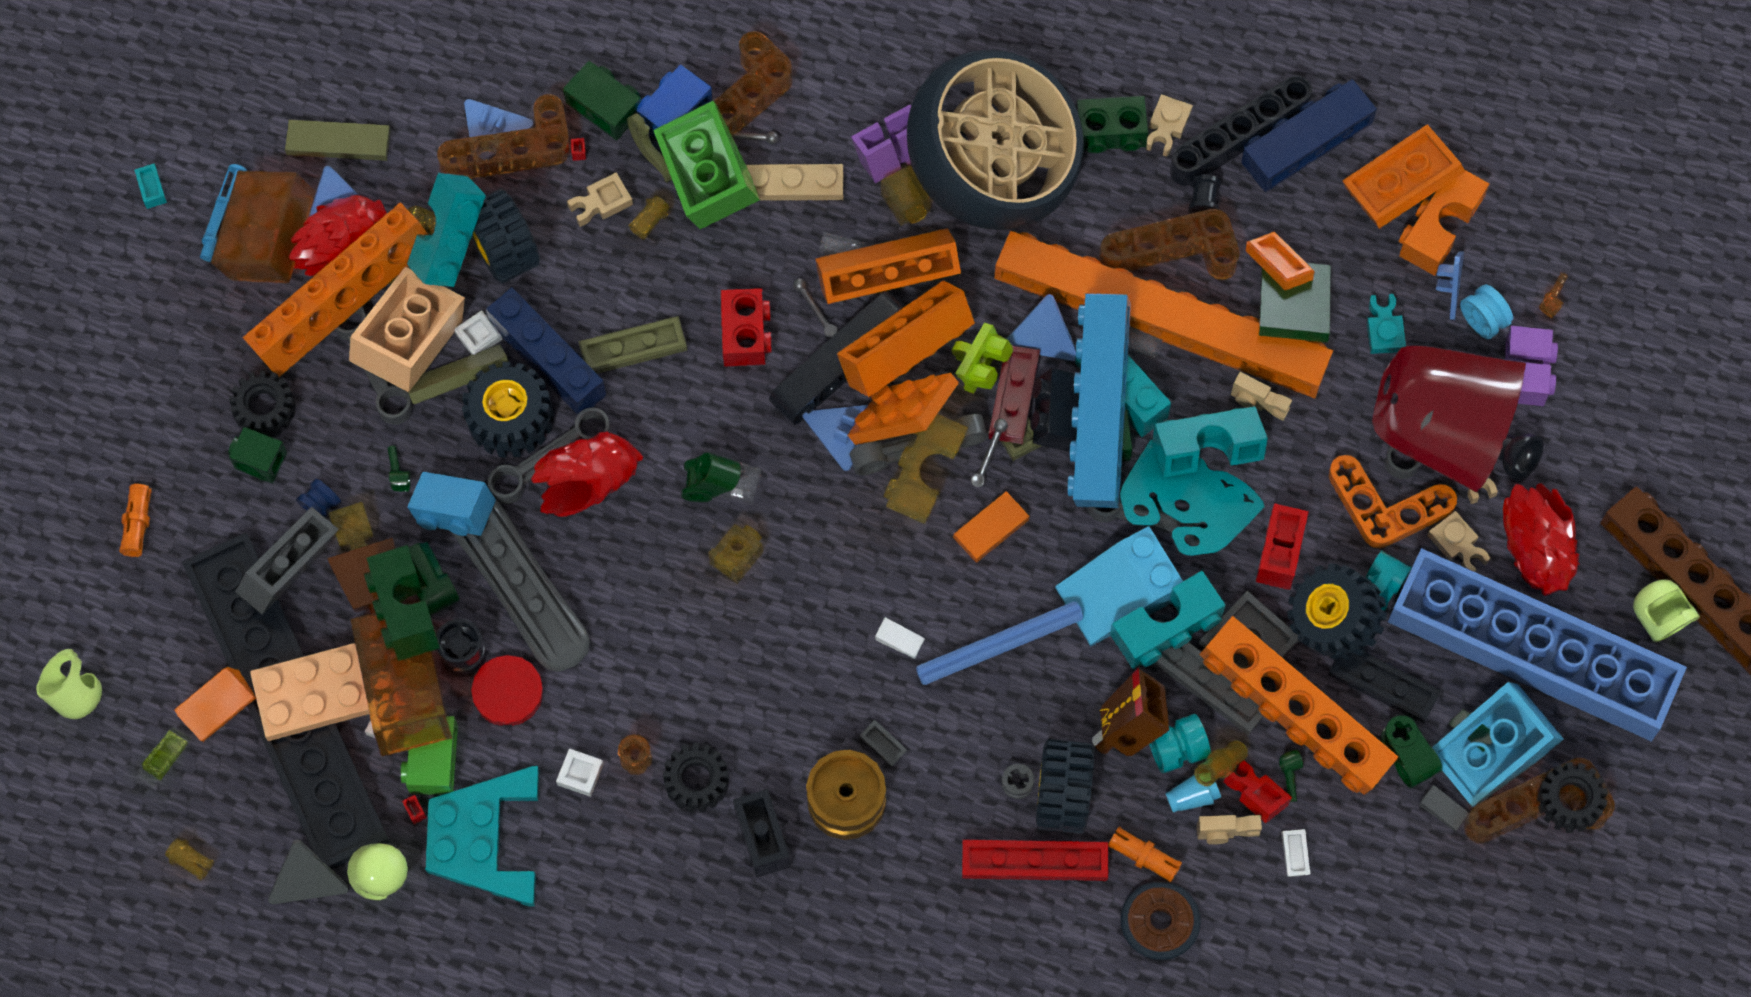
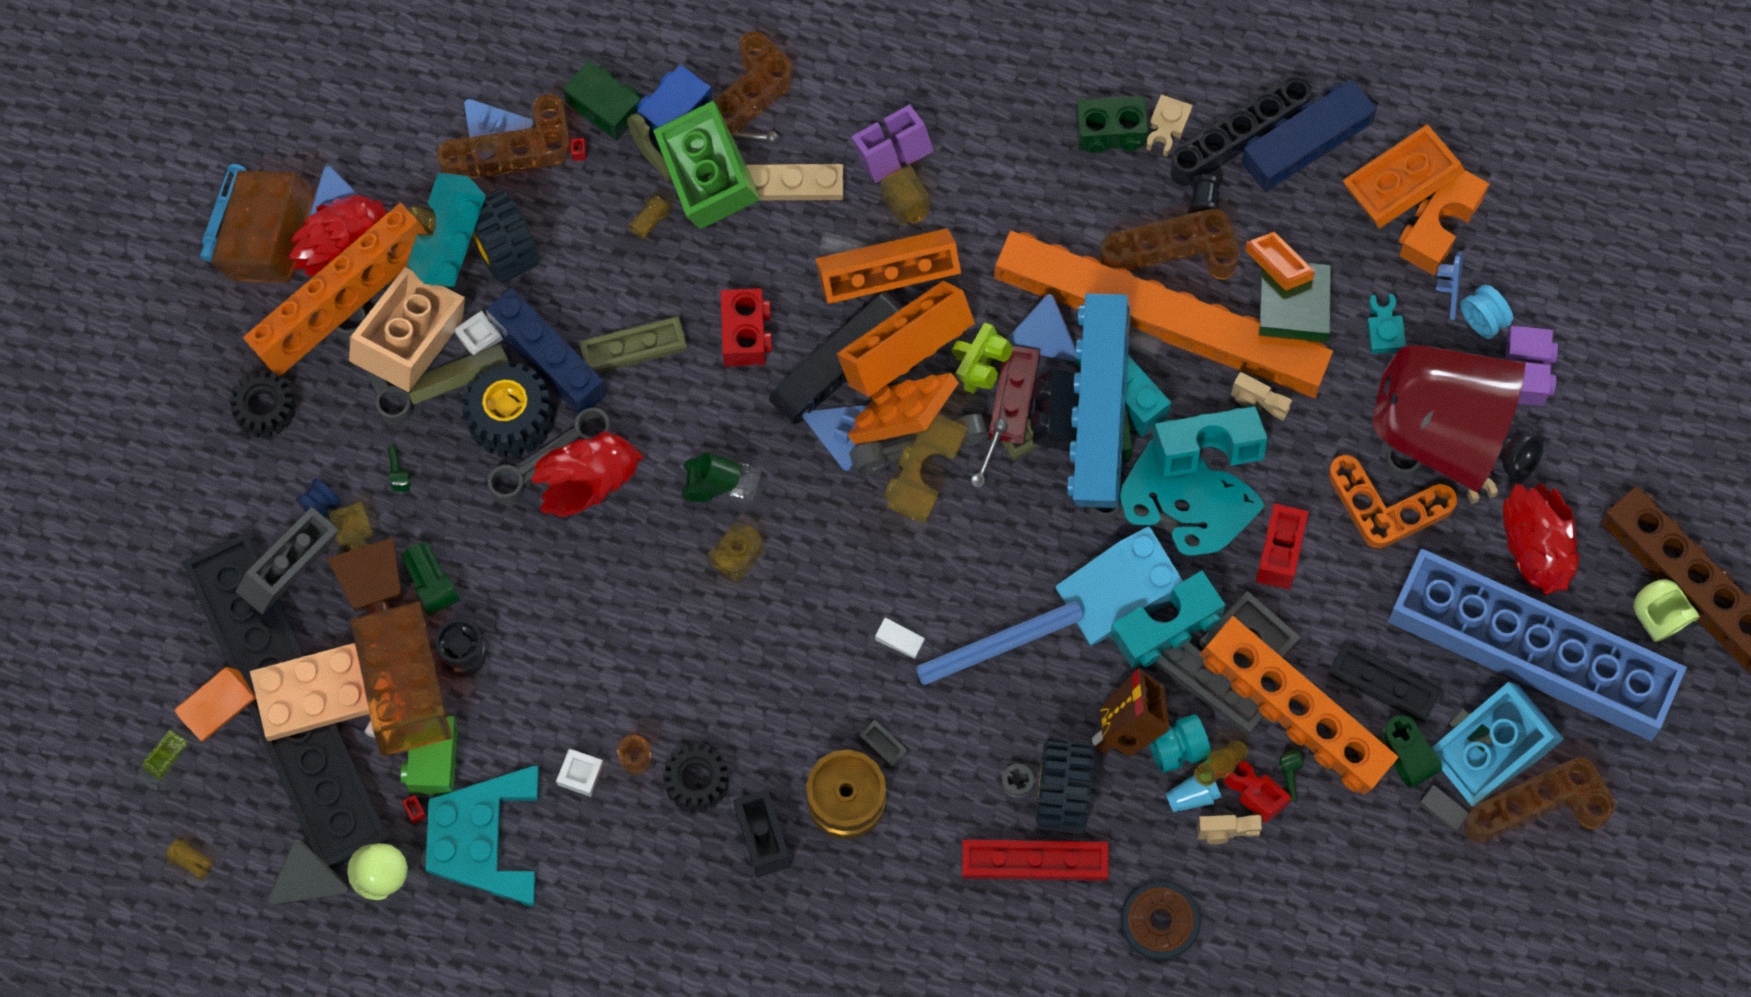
(69, 693): yellowish green helmet -> none
(135, 520): orange pin -> none
(150, 186): teal piece -> none
(257, 454): dark green brick -> none
(337, 140): olive tile -> none
(408, 625): dark green arch -> none
(451, 504): dark azure brick -> none
(507, 690): red tile -> none
(527, 593): dark grey piece -> none
(603, 197): tan plate -> none
(829, 329): flat silver hinge -> none
(960, 171): tan wheel -> none
(991, 527): orange tile -> none
(1144, 854): orange pin -> none
(1295, 852): white piece -> none
(1337, 611): black wheel -> none
(1388, 575): teal piece -> none
(1456, 539): tan plate -> none
(1551, 304): clear orange hand -> none
(1578, 777): black tyre -> none

